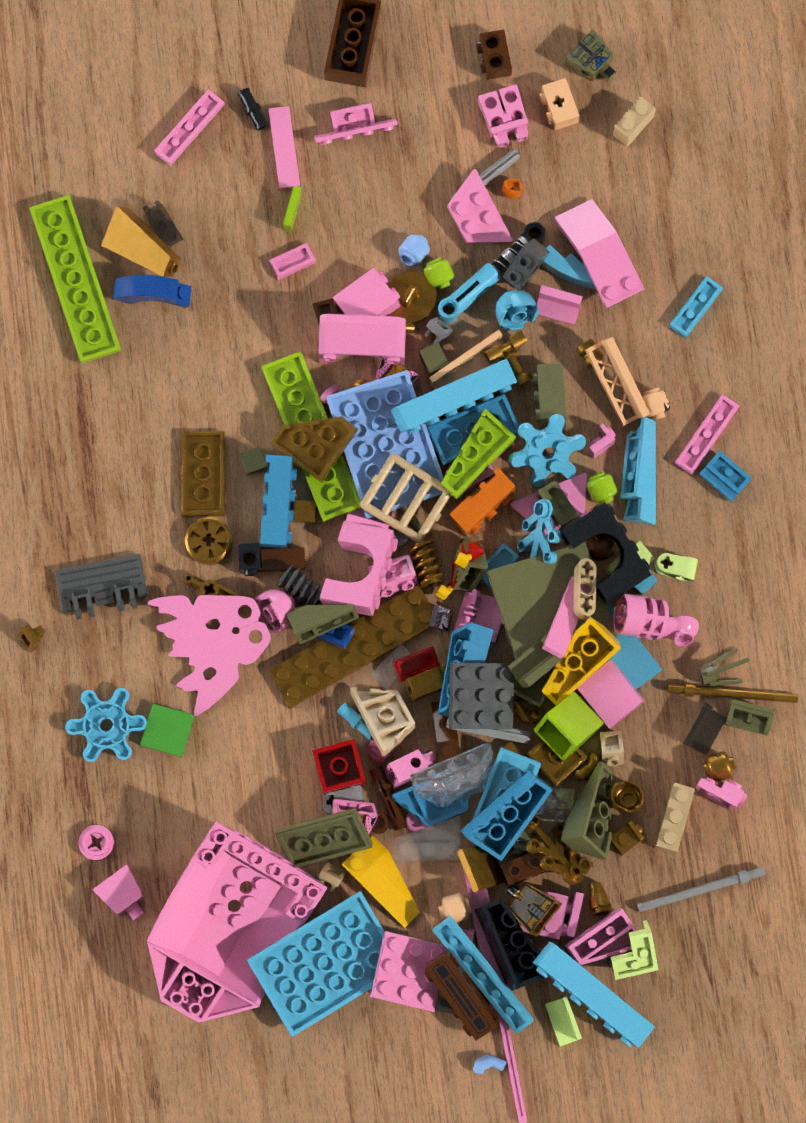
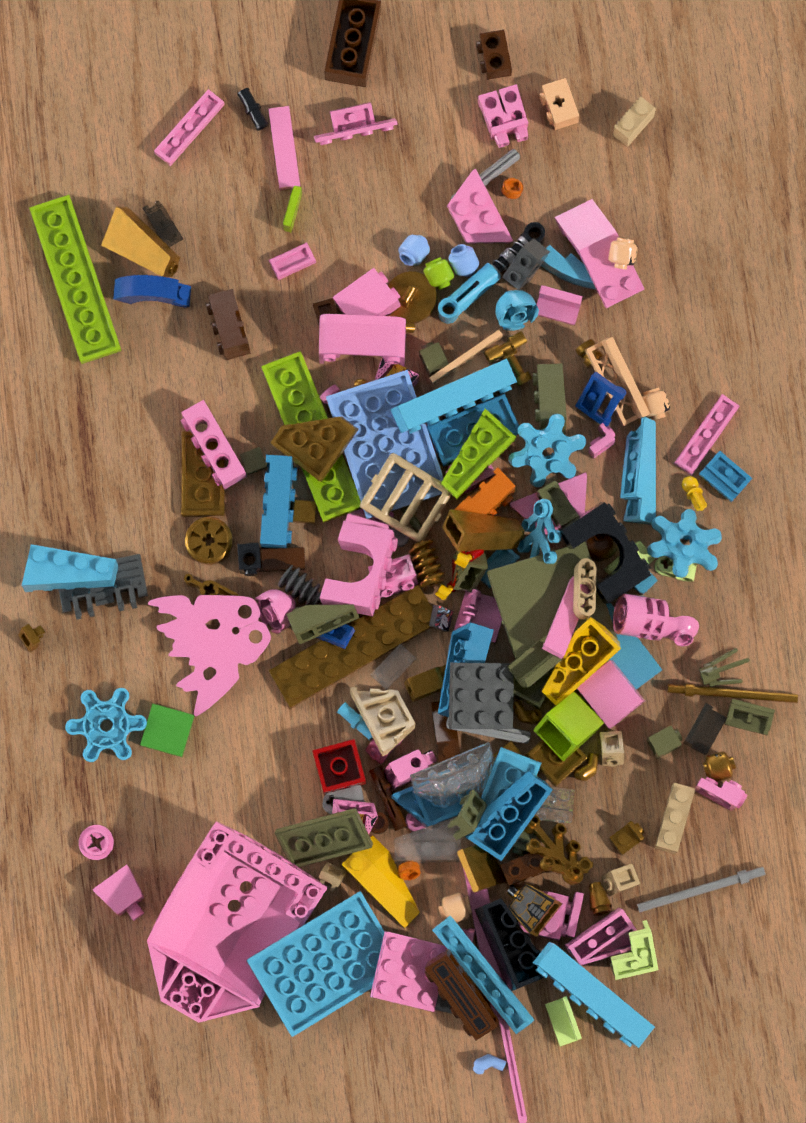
(67, 570): none -> medium azure wedge
(200, 414): none -> bright pink brick
(228, 325): none -> reddish brown wedge
(409, 870): none -> orange tile
(416, 663): red tile -> none
(439, 328): light grey tile -> none
(463, 260): none -> light blue head
(469, 815): none -> olive hinge
(481, 531): none -> pearl gold slope
(588, 821): olive wedge -> none
(591, 58): olive torso -> none
(594, 395): none -> blue plate
(601, 487): lime head -> none
(620, 879): none -> tan bracket
(623, 253): none -> light nougat head
(626, 797): pearl gold hair -> none
(665, 741): none -> olive brick
(683, 554): none -> medium azure plate
(694, 493): none -> yellow axle
(696, 307): medium azure tile -> none

